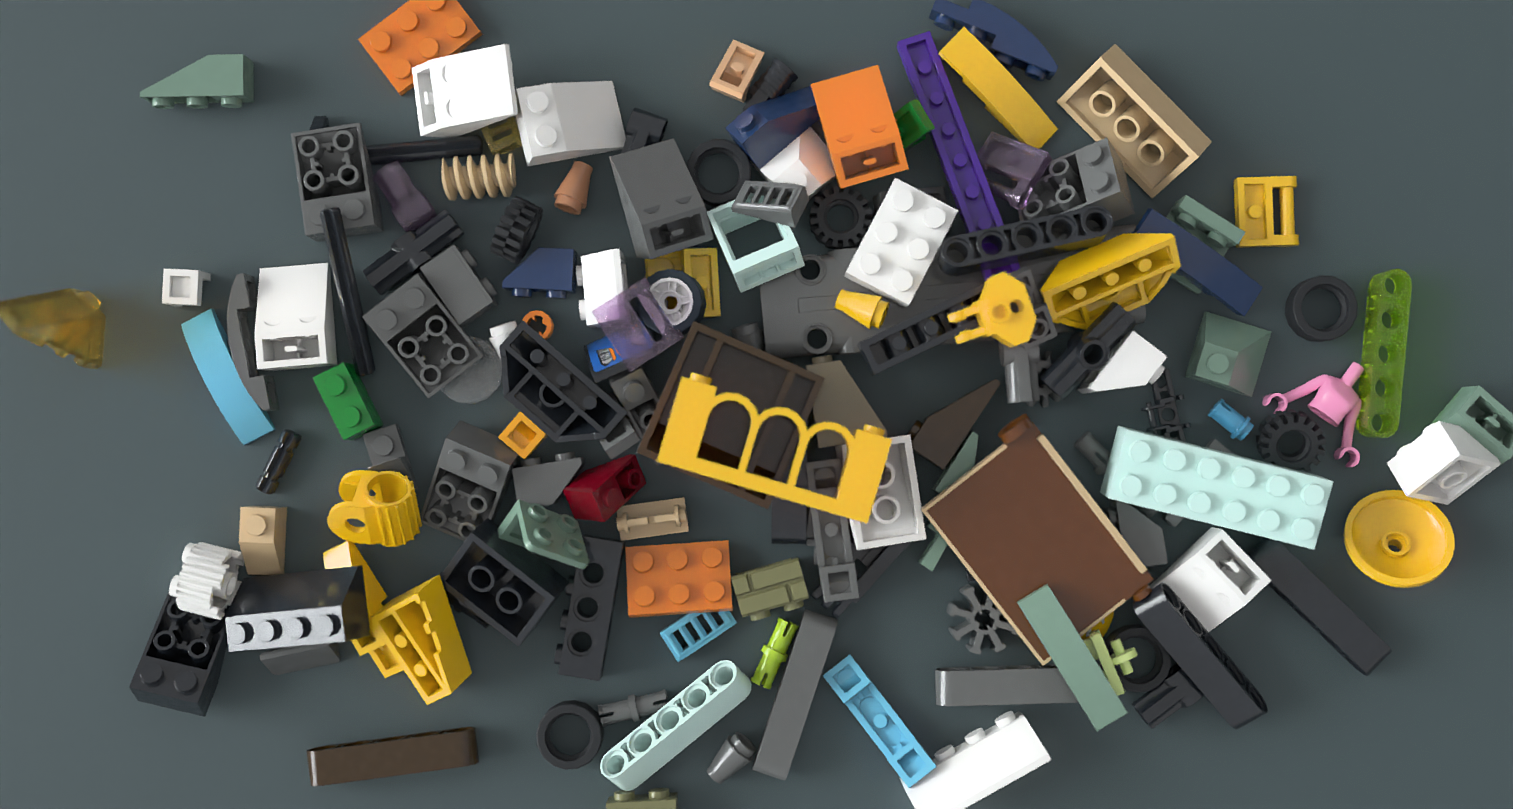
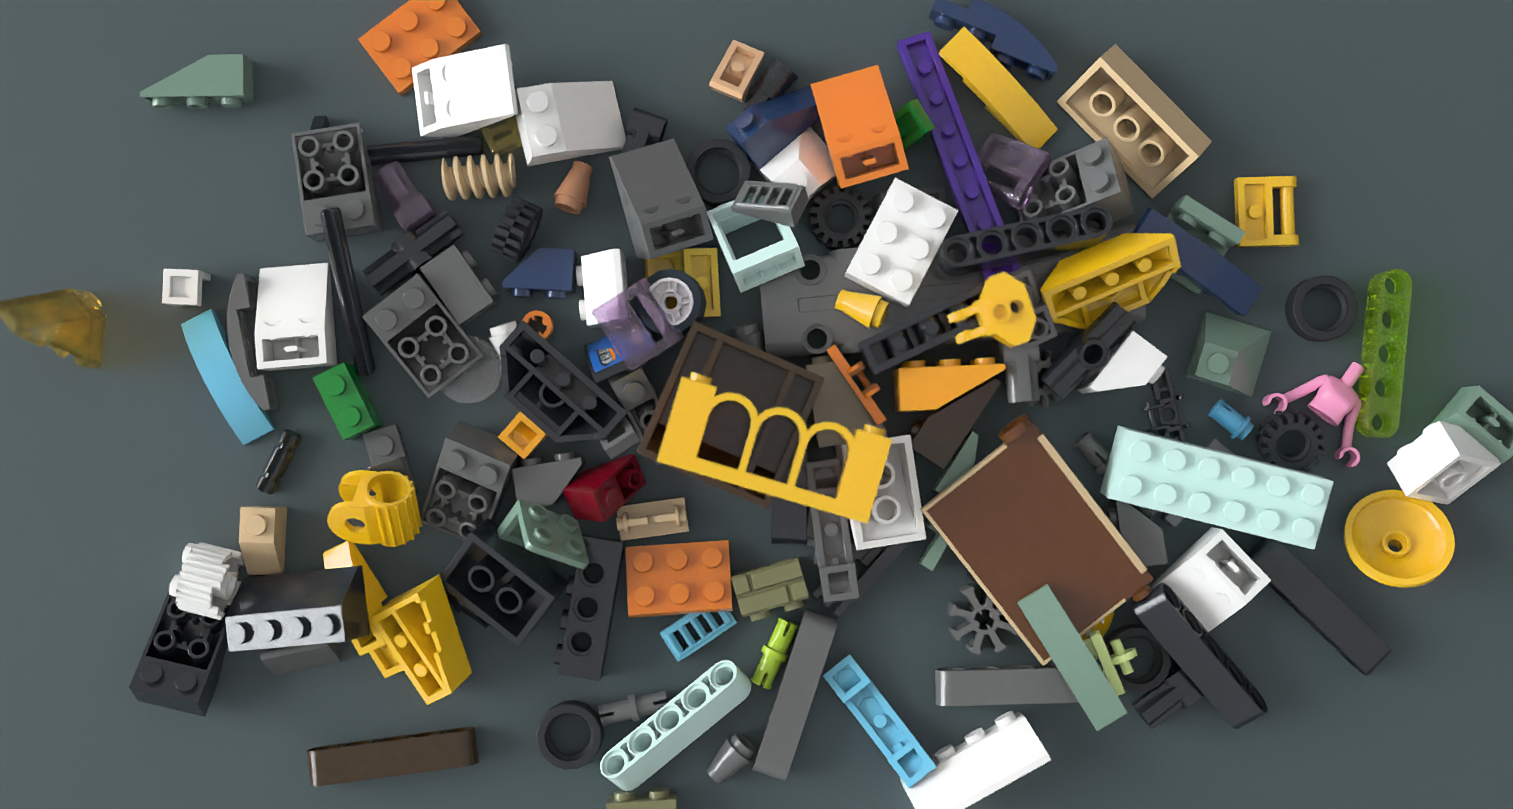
(864, 396): none -> orange piece
(932, 387): none -> light orange slope

